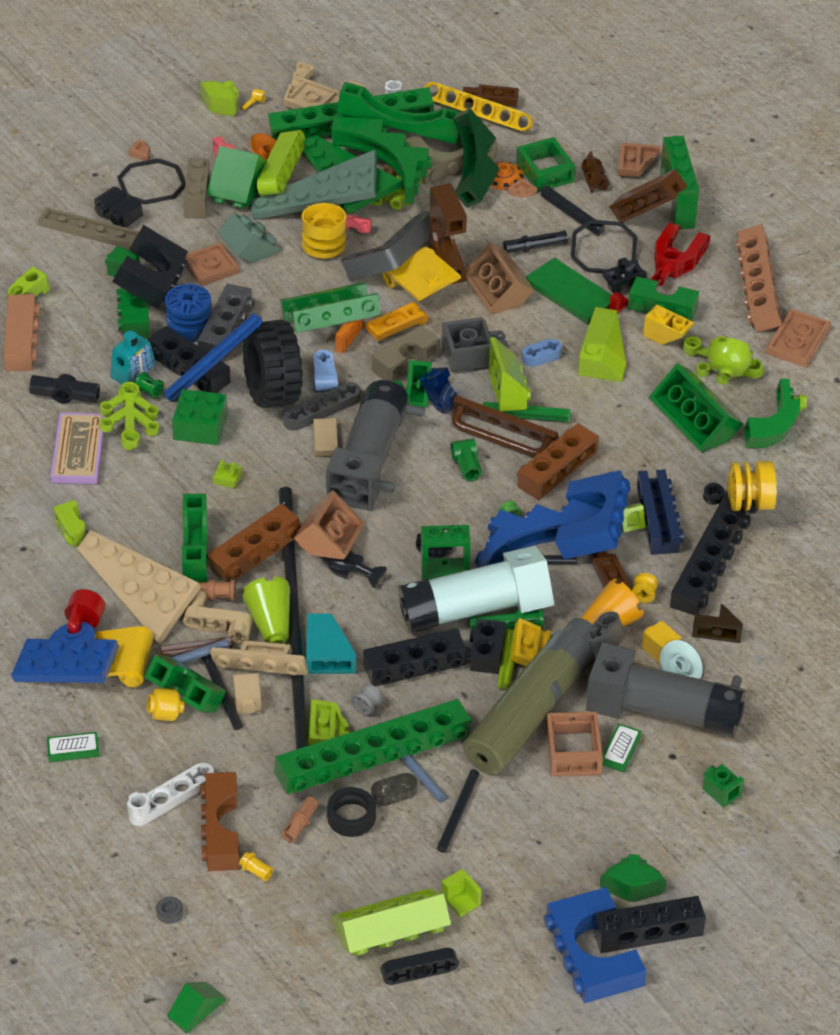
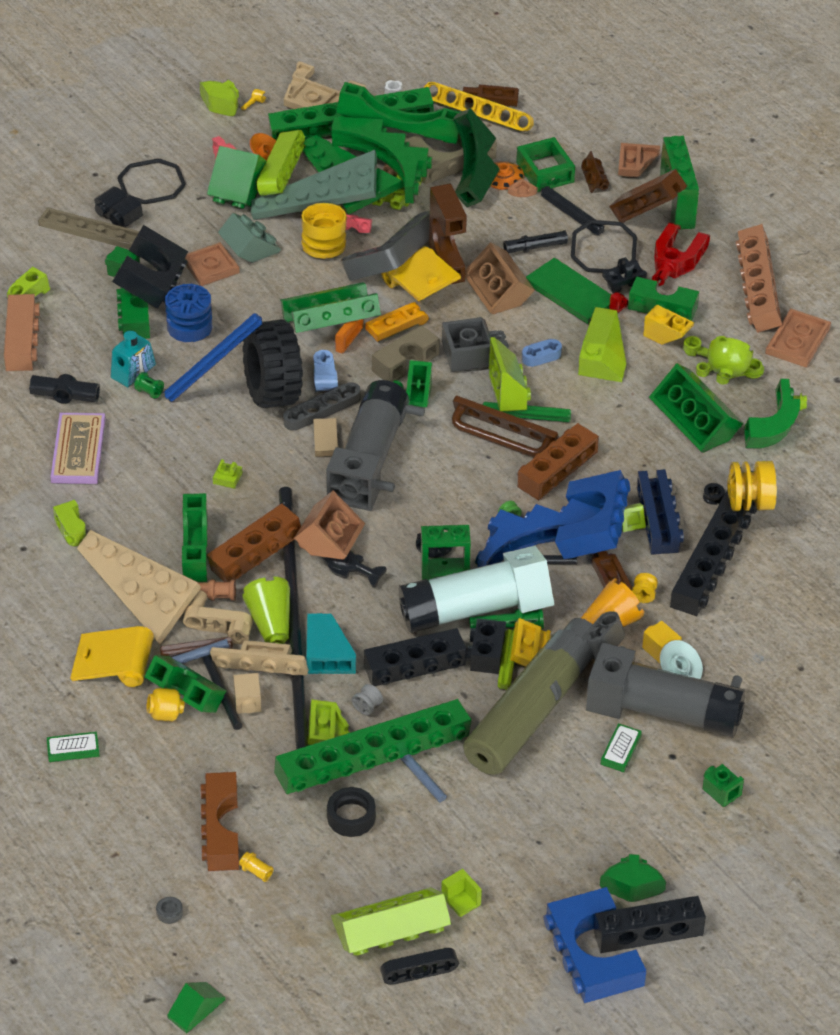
(72, 649): blue plate -> none
(130, 394): lime plant -> none
(140, 150): nougat tile -> none
(142, 806): white beam -> none
(182, 354): black brick -> none
(196, 188): dark tan arch -> none
(200, 417): green brick -> none
(227, 315): flat silver brick -> none
(299, 820): nougat axle -> none
(394, 789): clear smoke beam -> none
(439, 388): clear blue leg -> none
(458, 811): black bar -> none
(465, 454): green piece -> none
(574, 762): nougat window -> none
(721, 628): dark brown slope -> none

